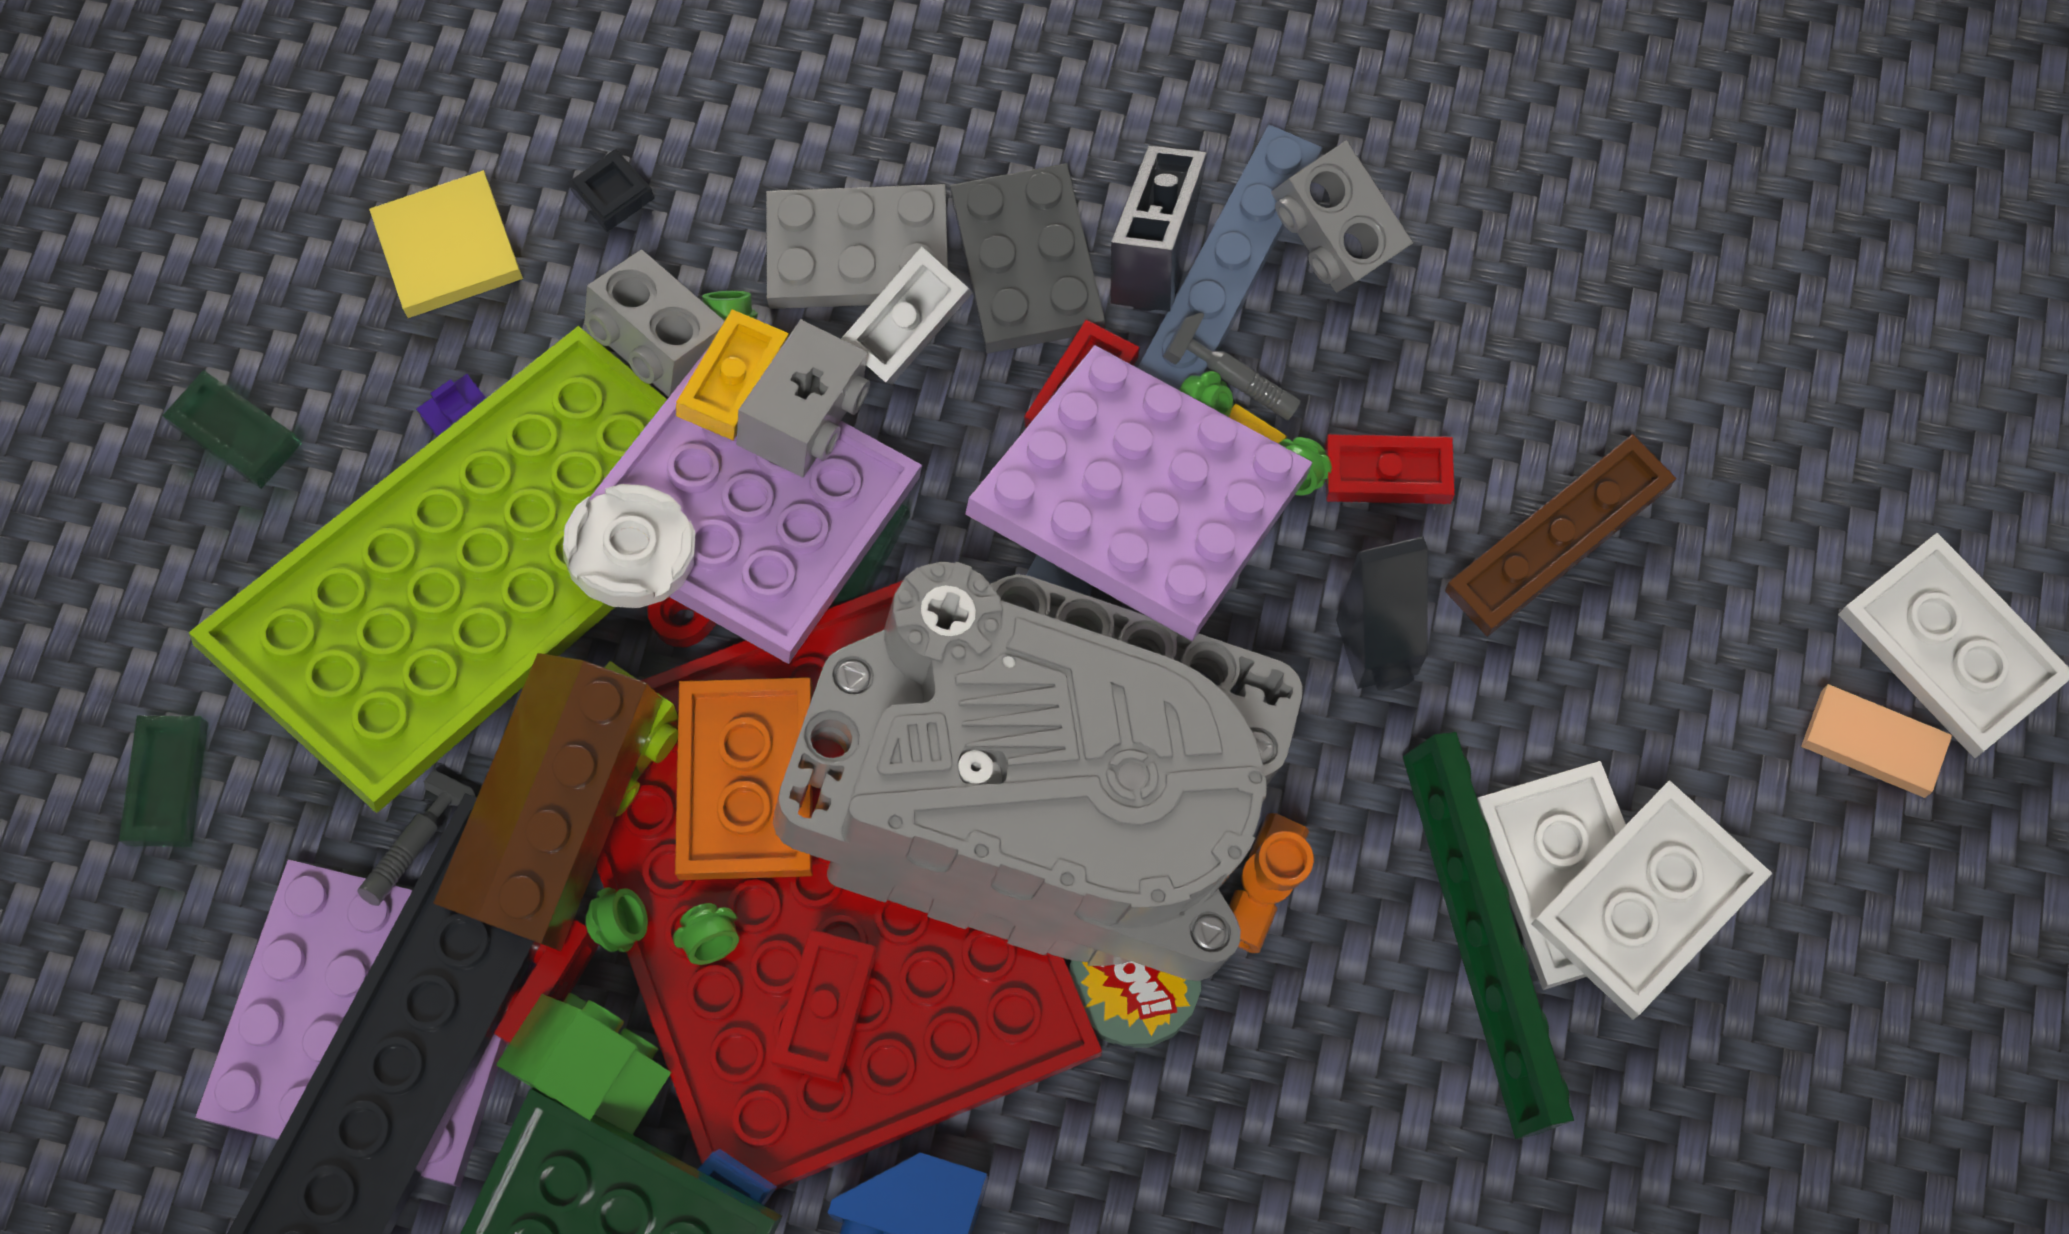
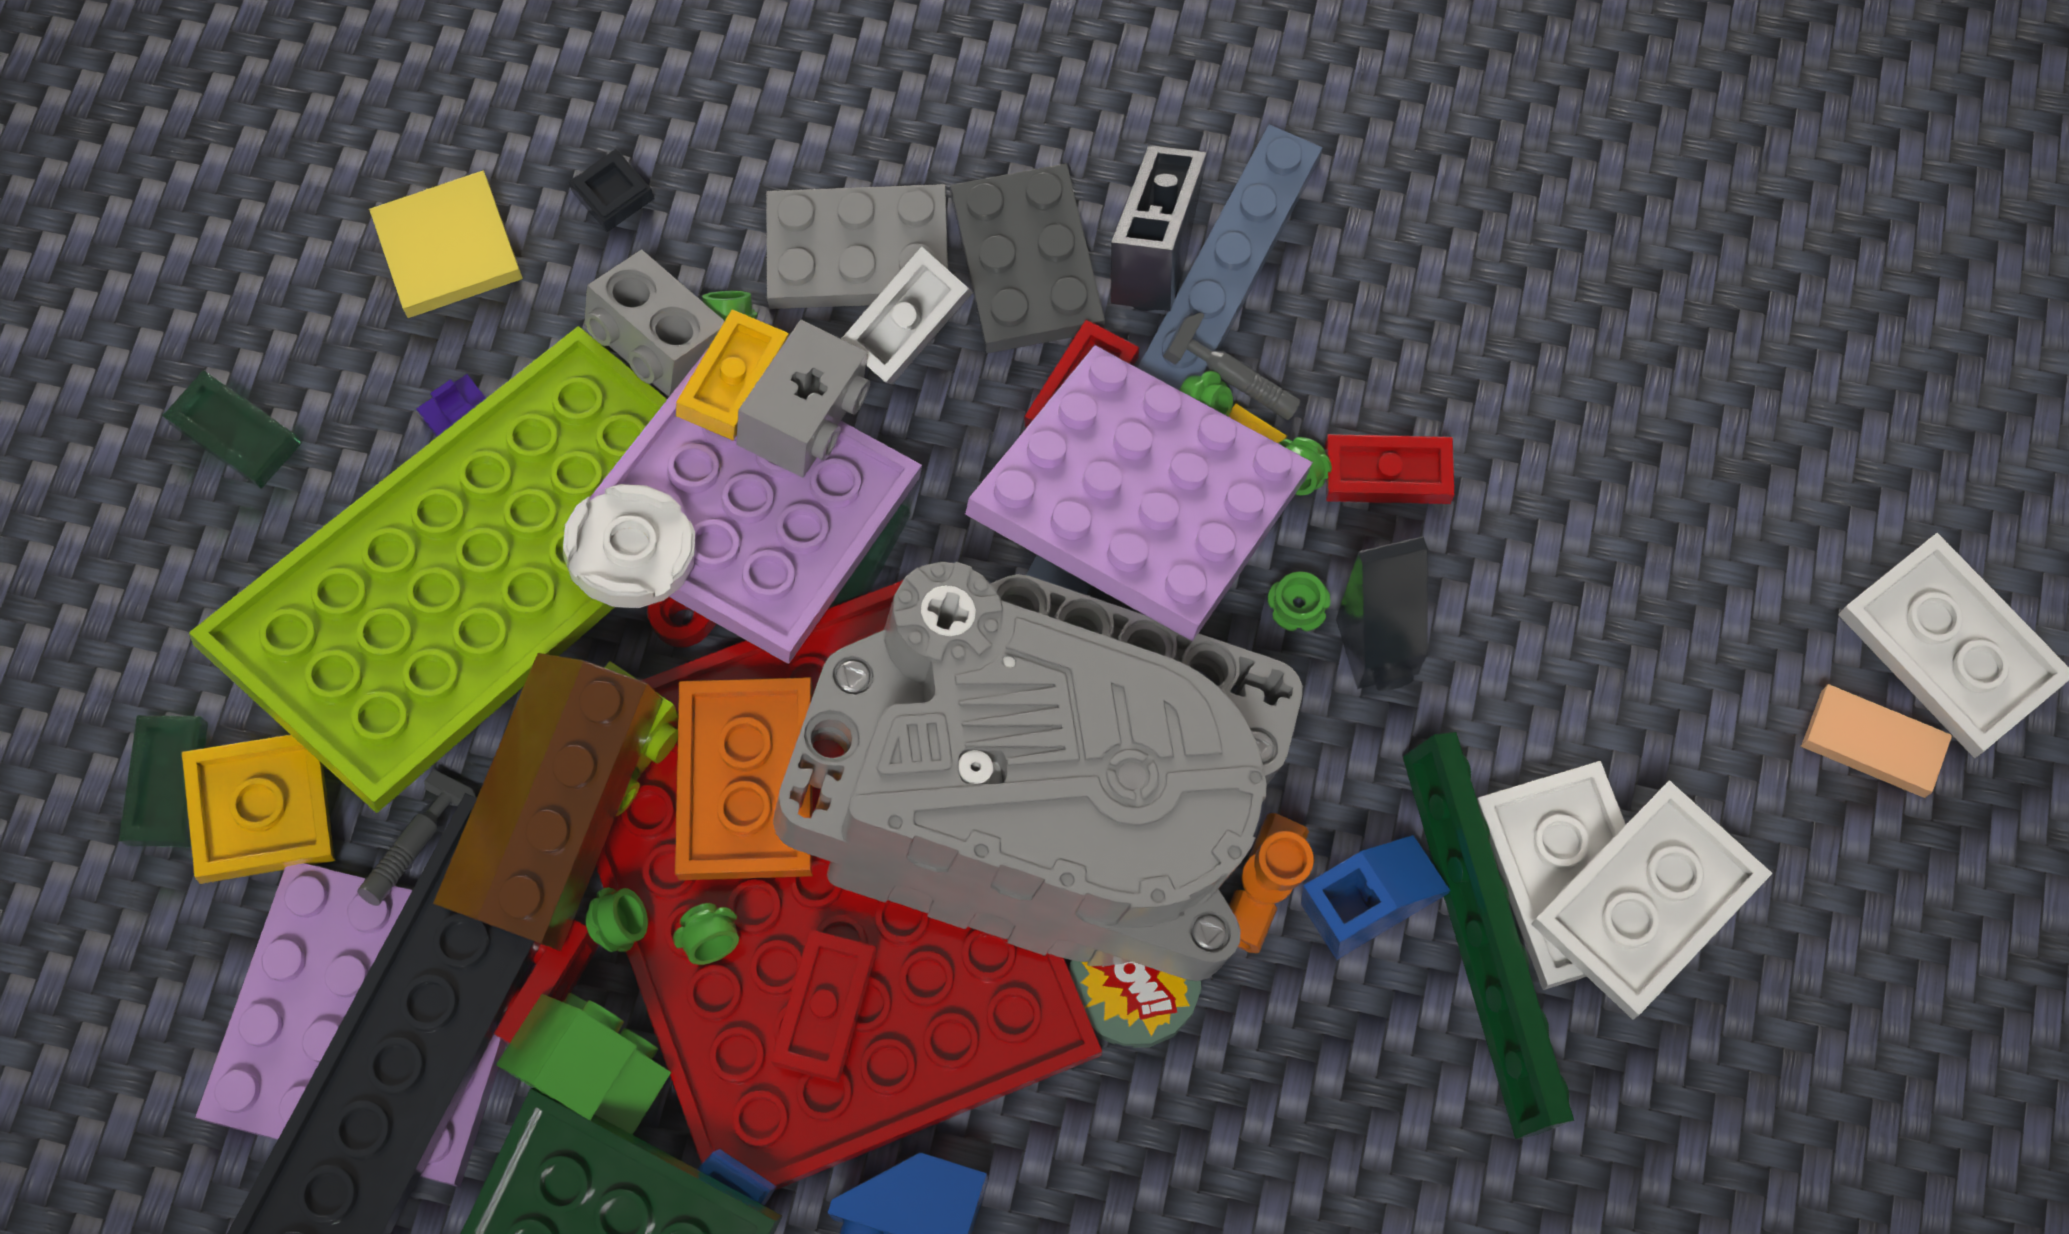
(256, 808): none -> yellow plate
(1302, 586): none -> bright green plate
(1353, 209): light grey brick -> none
(1371, 893): none -> blue slope
(1559, 535): reddish brown plate -> none

